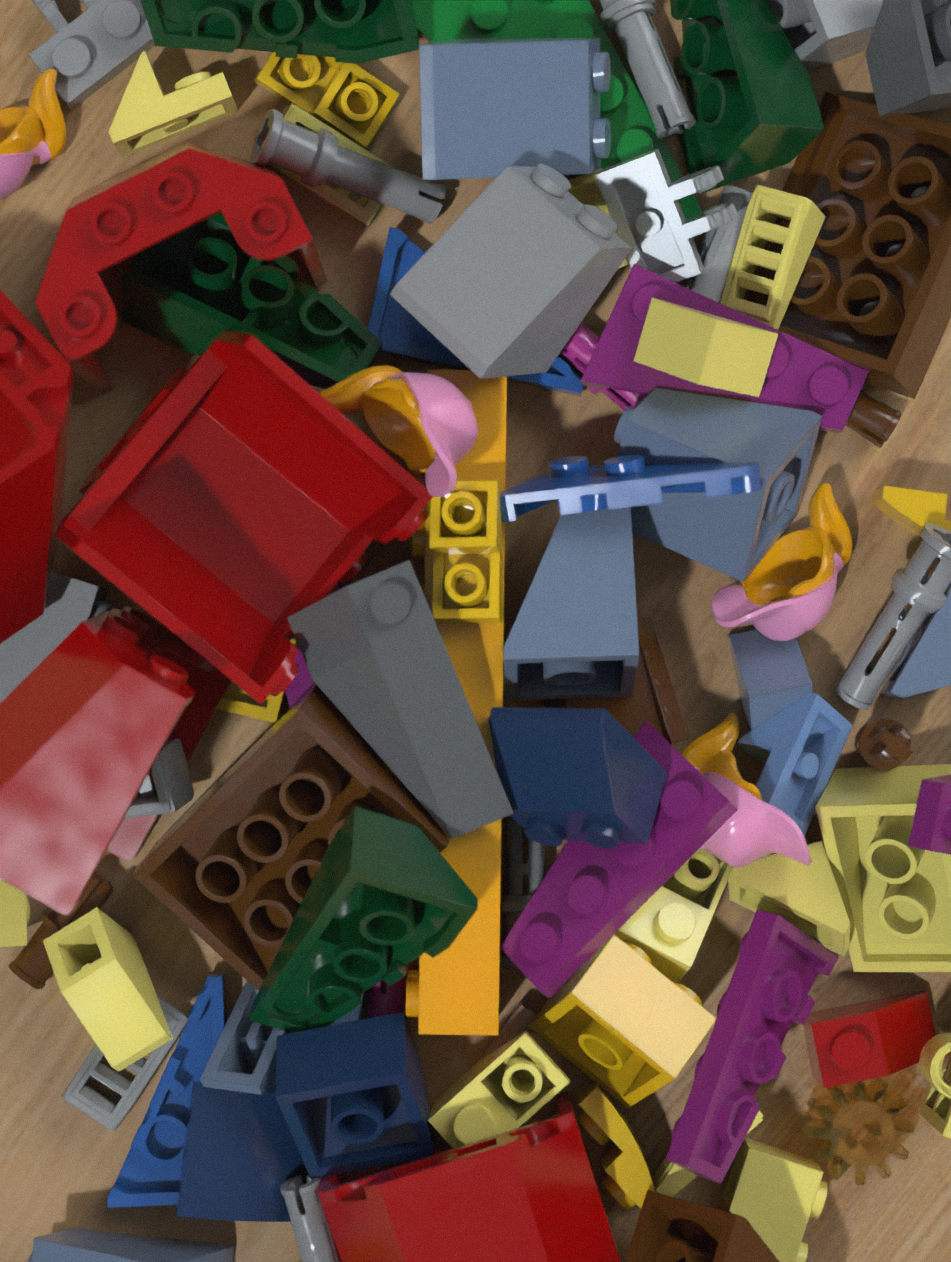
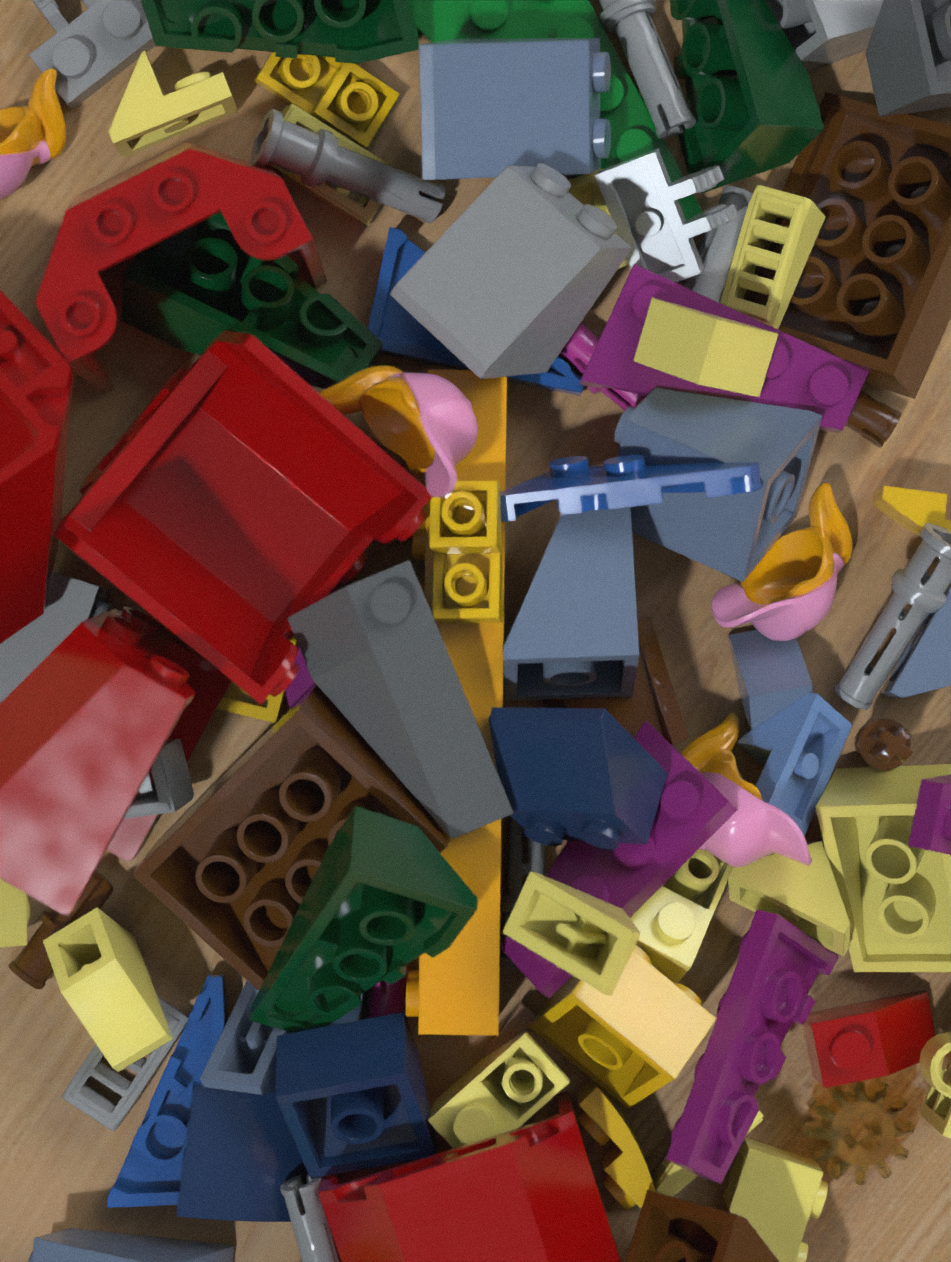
(573, 931): none -> light yellow slope

